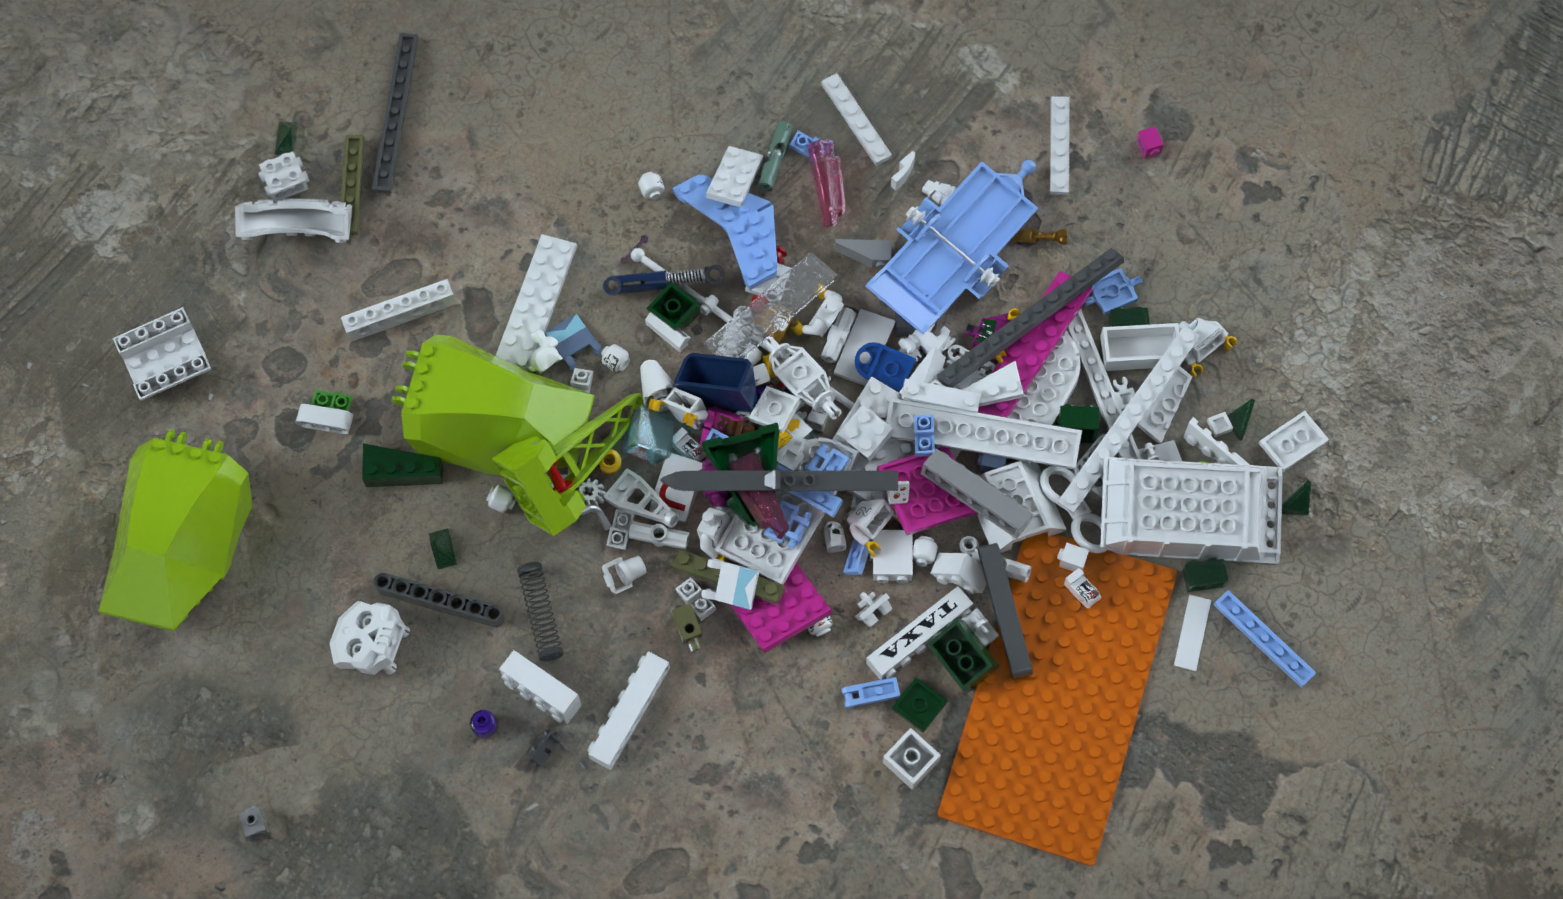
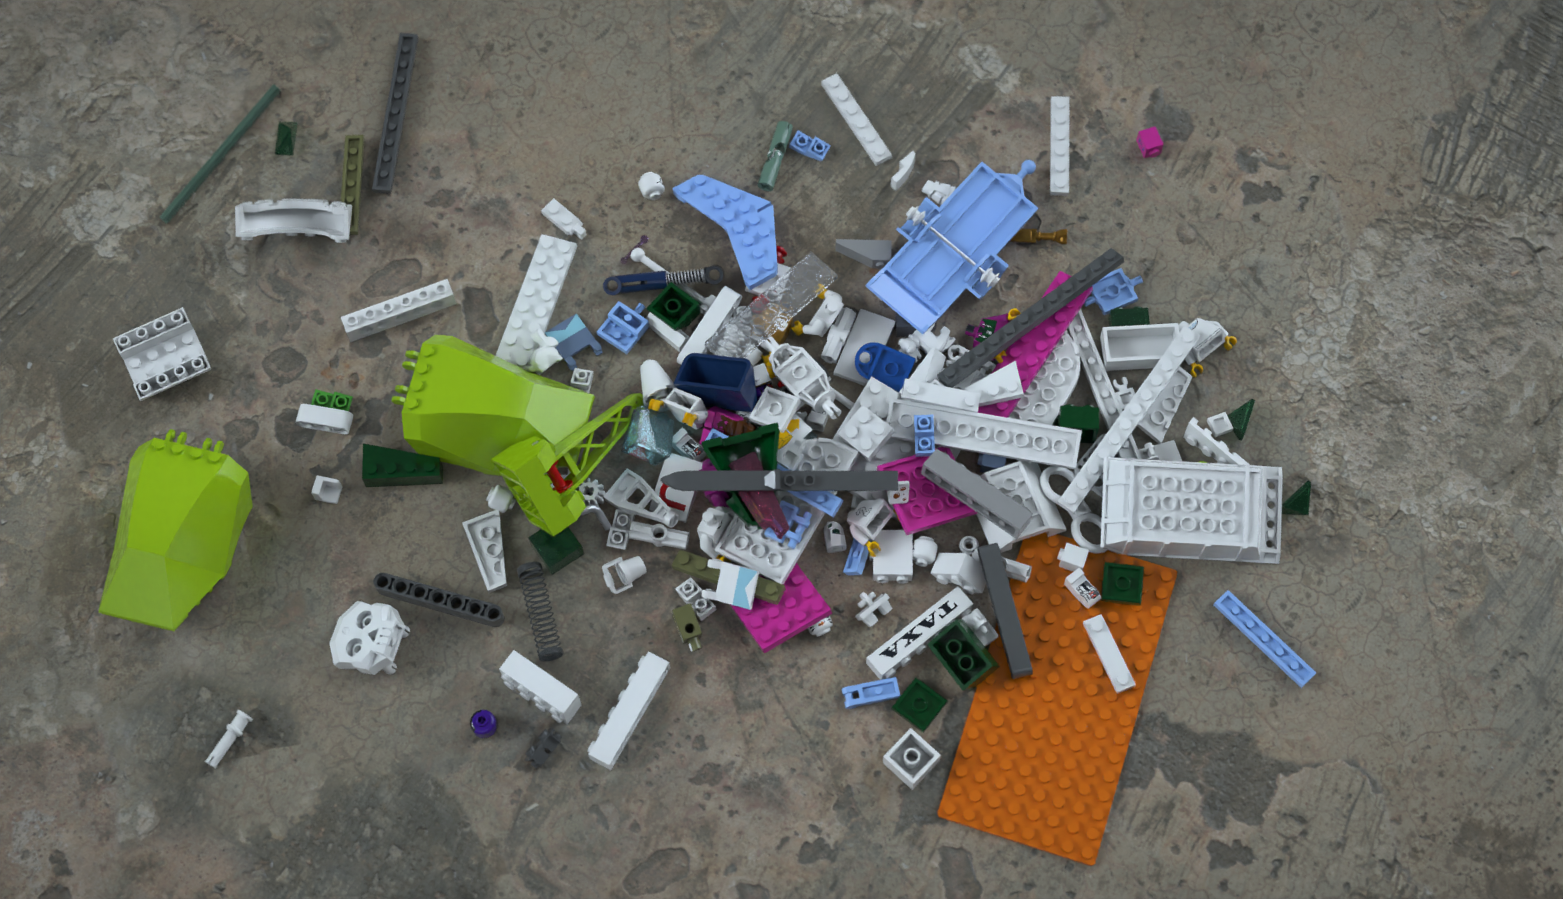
(219, 153): none -> sand green axle
(233, 731): none -> white pin
(254, 823): light grey brick -> none
(283, 176): white brick -> none
(326, 489): none -> white panel
(442, 548): clear green slope -> none
(487, 545): none -> white wing
(556, 550): none -> clear green brick
(564, 219): none -> white hinge
(614, 458): yellow head -> none
(615, 358): white head -> none
(624, 326): none -> light blue plate
(714, 320): none -> white beam
(734, 176): white plate -> none
(828, 180): clear pink wedge -> none
(832, 462): light blue plate -> none
(1109, 653): none -> white plate
(1122, 583): none -> dark green plate
(1192, 632): white sticker -> none
(1205, 574): clear green brick -> none
(1293, 441): white plate -> none

